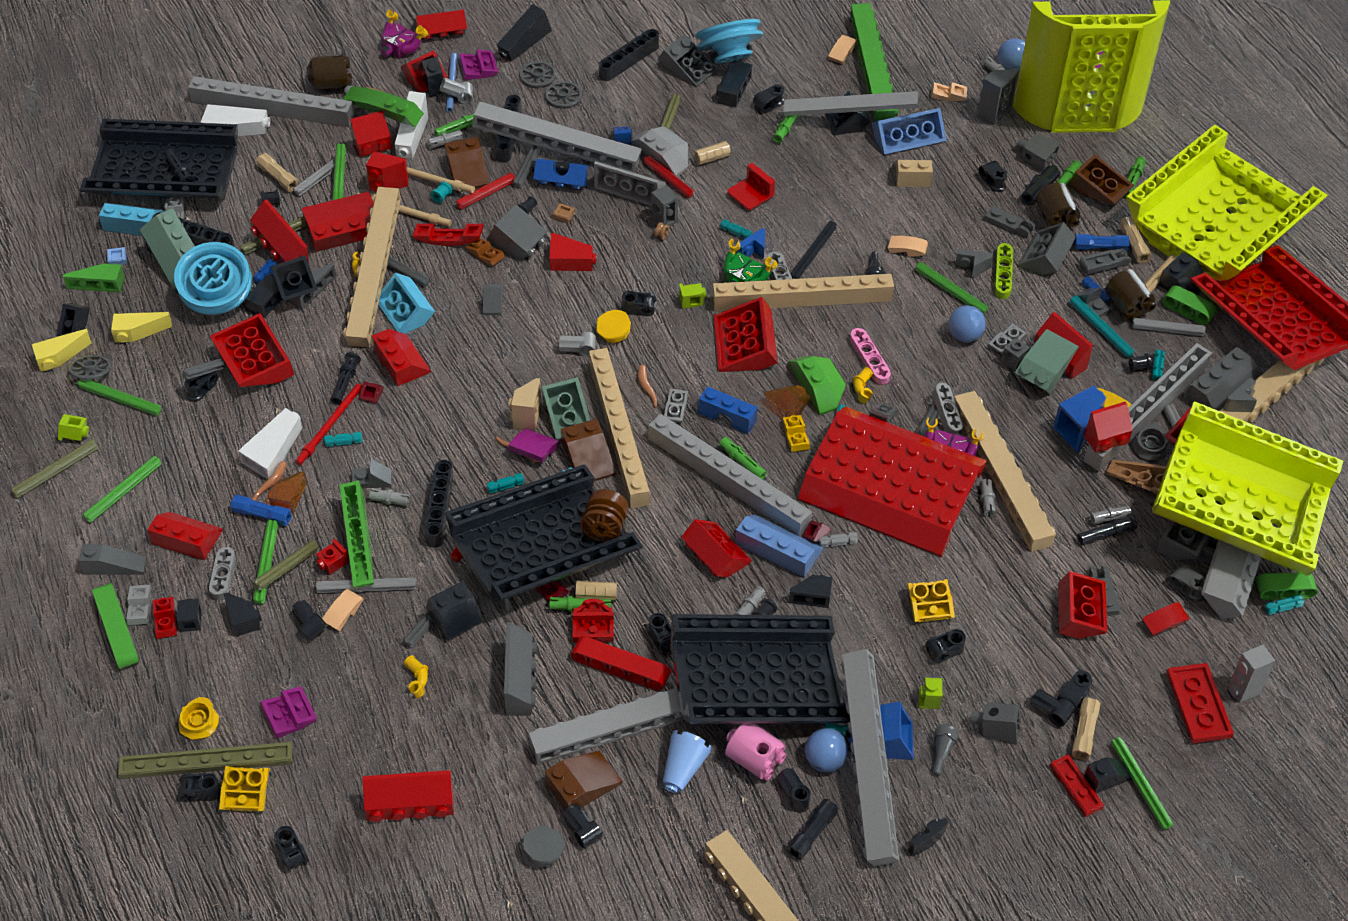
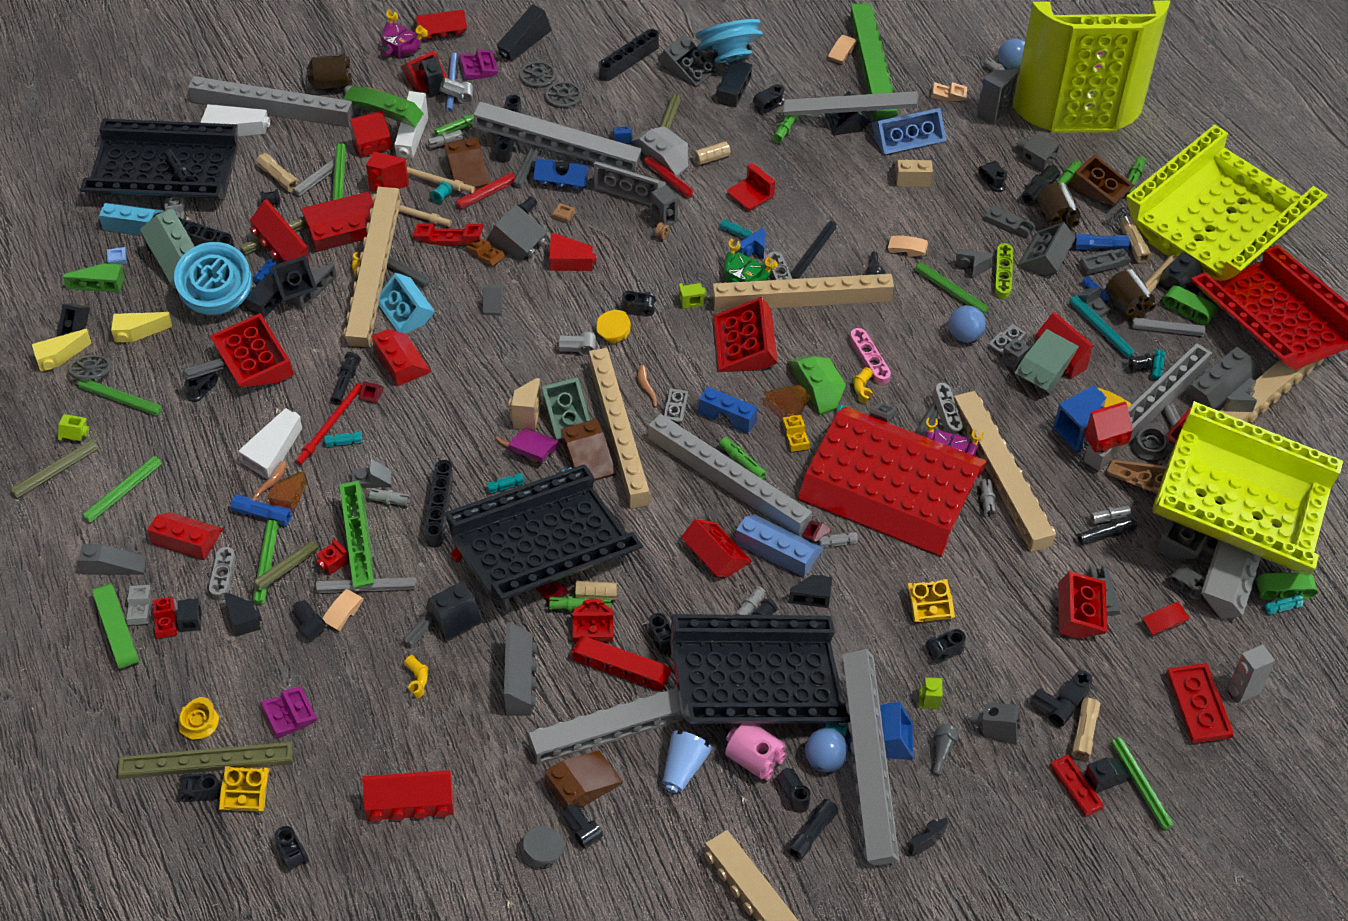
(604, 515): reddish brown wheel -> none

